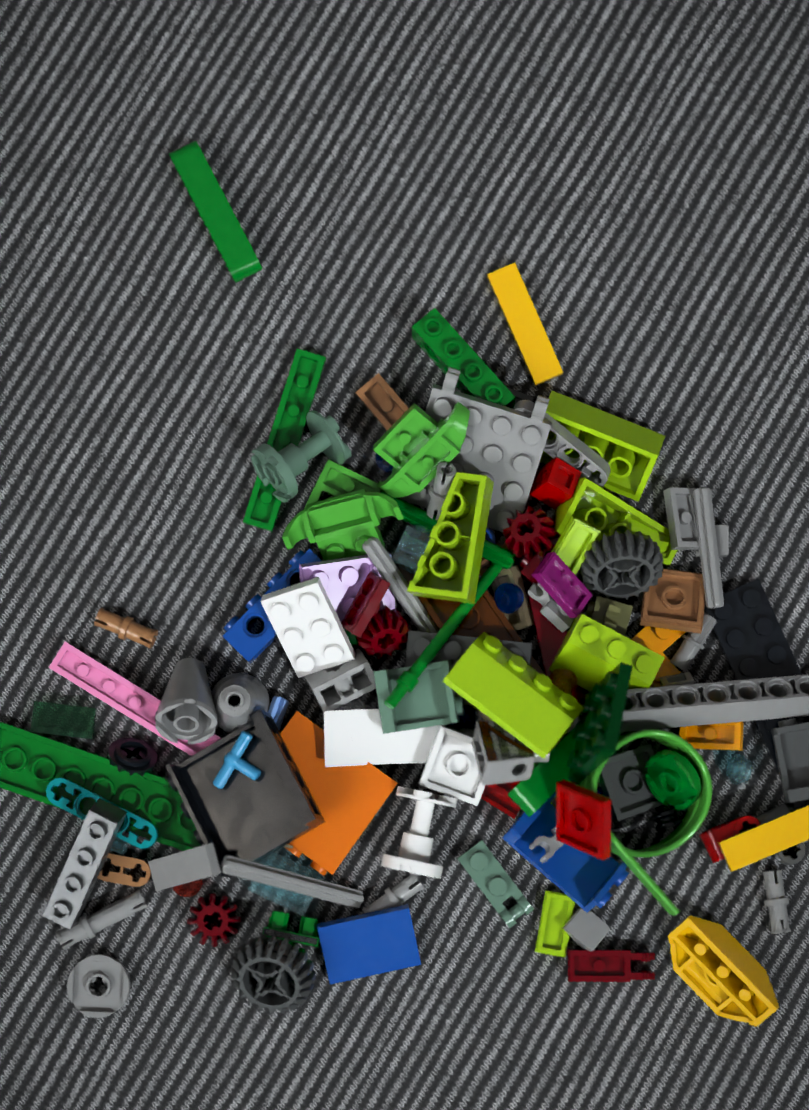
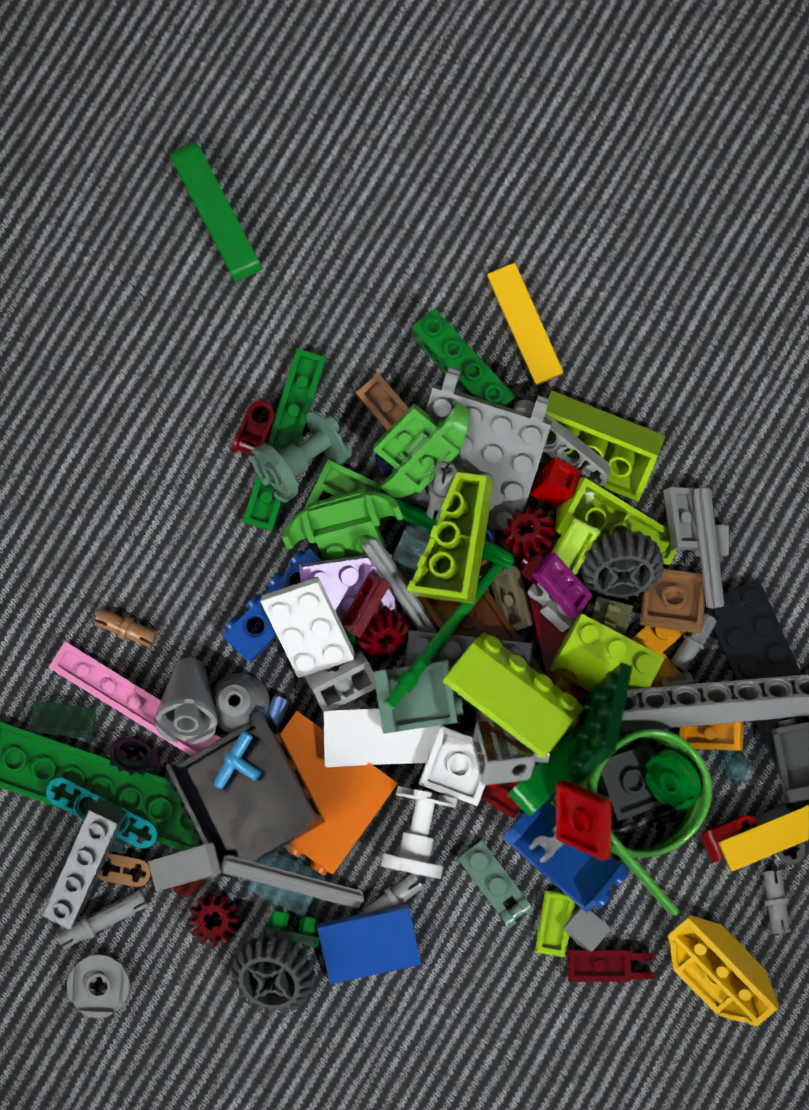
(252, 431): none -> dark red piece
(509, 597): clear blue plate -> none

